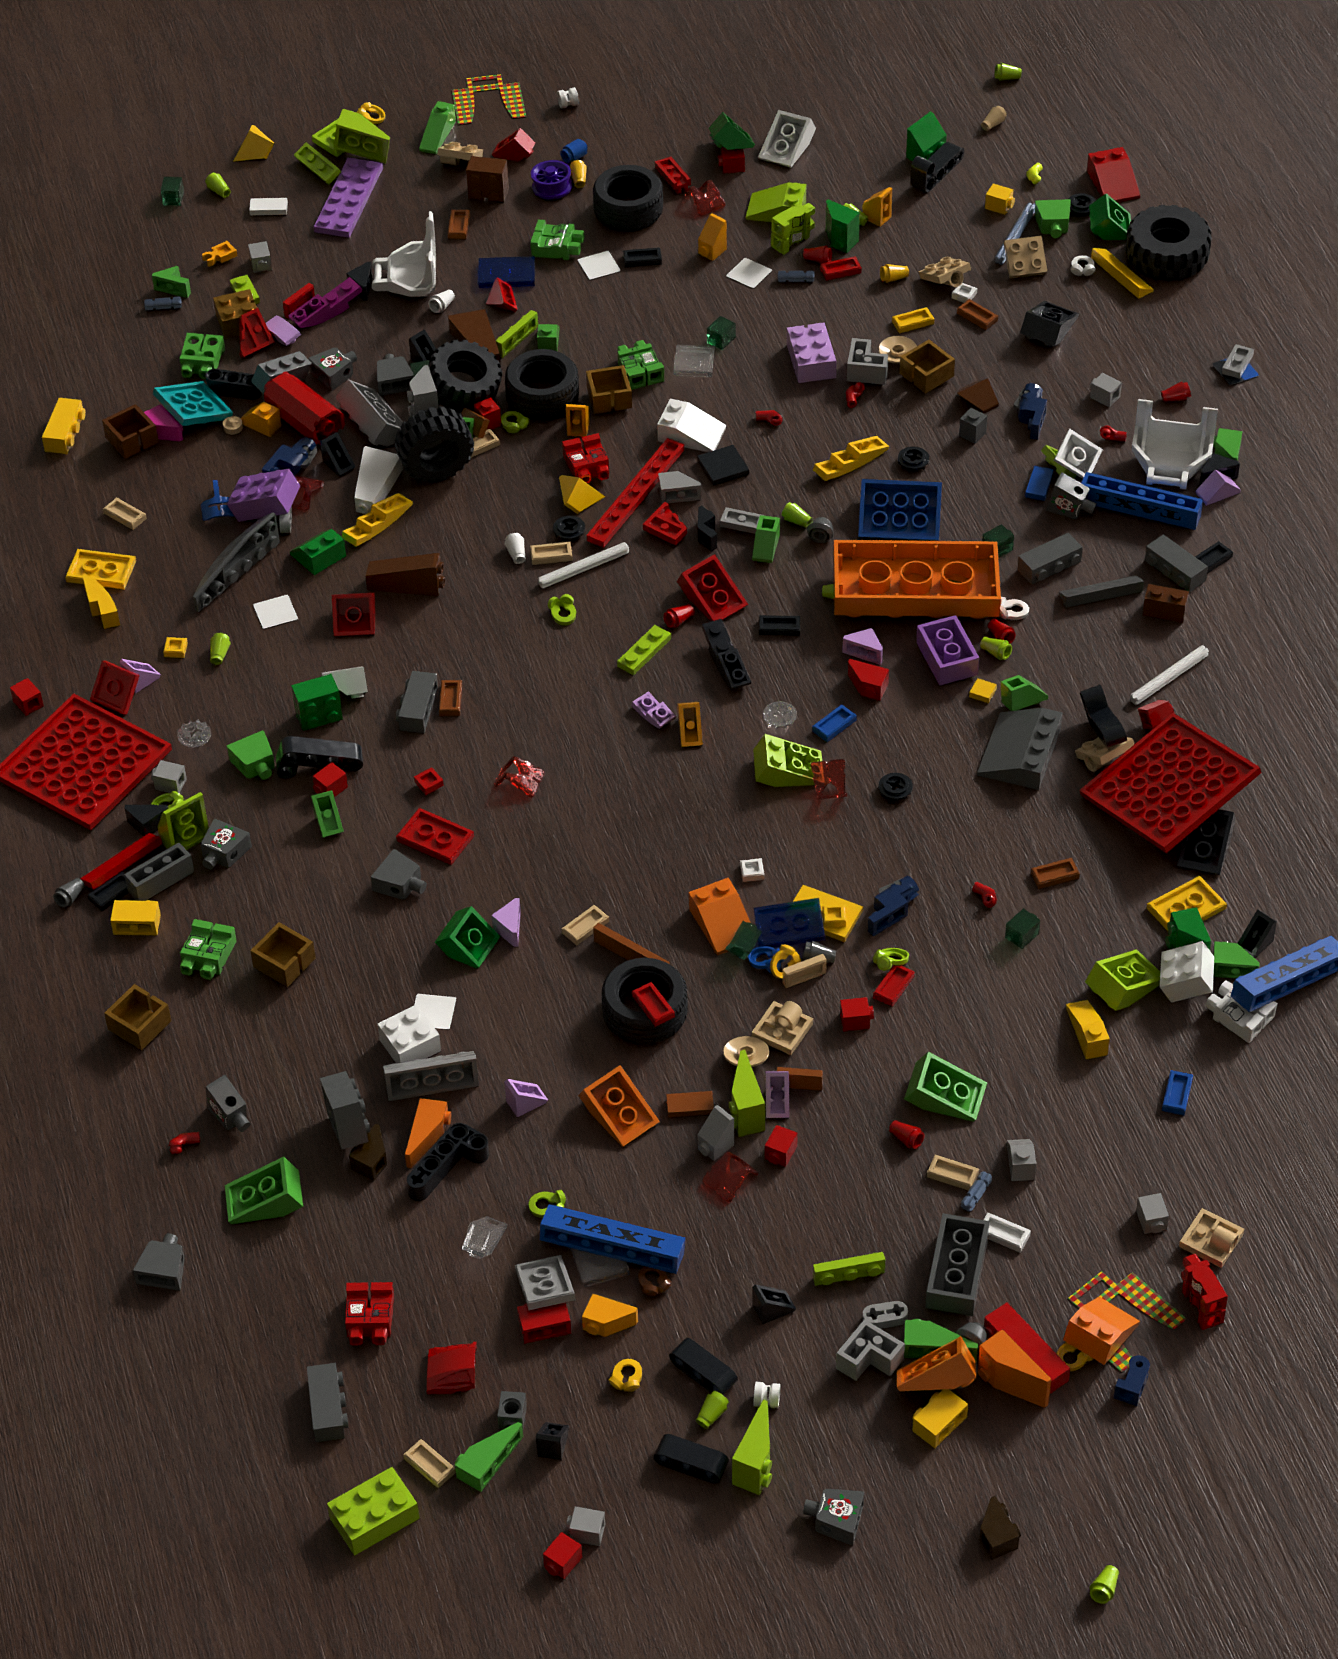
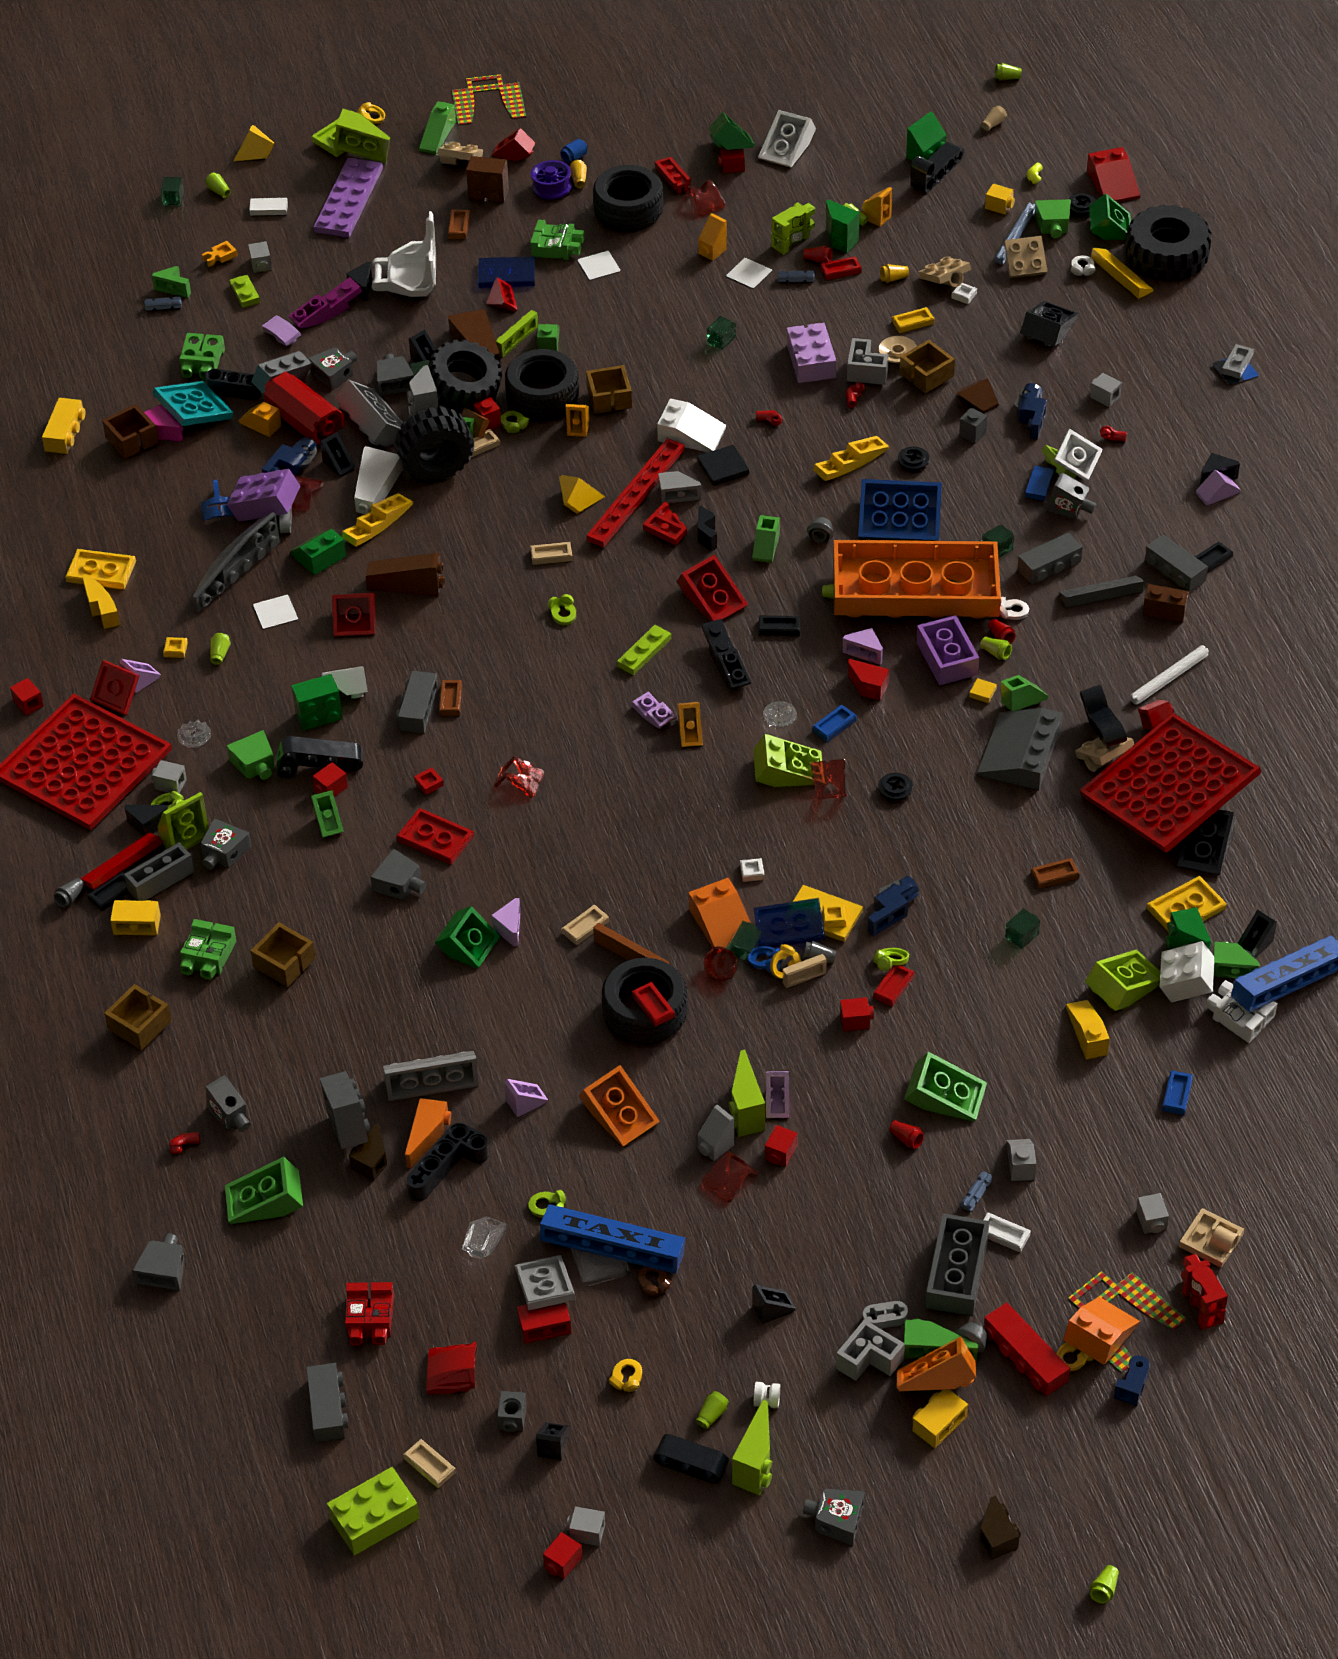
(124, 513): tan tile -> none
(230, 307): pearl gold piece -> none
(232, 425): tan tile -> none
(253, 333): red wing -> none
(298, 299): red tile -> none
(317, 163): lime plate -> none
(409, 1036): white brick -> none
(437, 1009): white sticker -> none
(440, 301): white cone -> none
(486, 1457): bright green slope -> none
(515, 546): white cone -> none
(567, 97): white wheel -> none
(570, 522): black gear -> none
(583, 565): white axle -> none
(586, 459): red hips -> none
(608, 1316): light orange slope -> none
(640, 363): bright green hips -> none
(642, 257): black tile -> none
(676, 616): red cone -> none
(690, 1104): dark orange tile -> none
(694, 360): clear tile -> none
(703, 1367): black beam -> none
(720, 963): none -> clear red hair
(739, 520): light grey plate -> none
(755, 1049): tan dish -> none
(774, 200): lime slope -> none
(783, 1026): tan plate -> none
(796, 515): lime cone -> none
(804, 1078): dark orange tile -> none
(849, 1268): lime plate -> none
(952, 1172): tan tile -> none
(977, 314): dark orange tile -> none
(988, 894): red arm -> none
(1012, 1370): orange slope -> none
(1143, 501): blue brick -> none
(1172, 449): white piece -> none
(1178, 392): red cone -> none
(1228, 443): bright green slope -> none

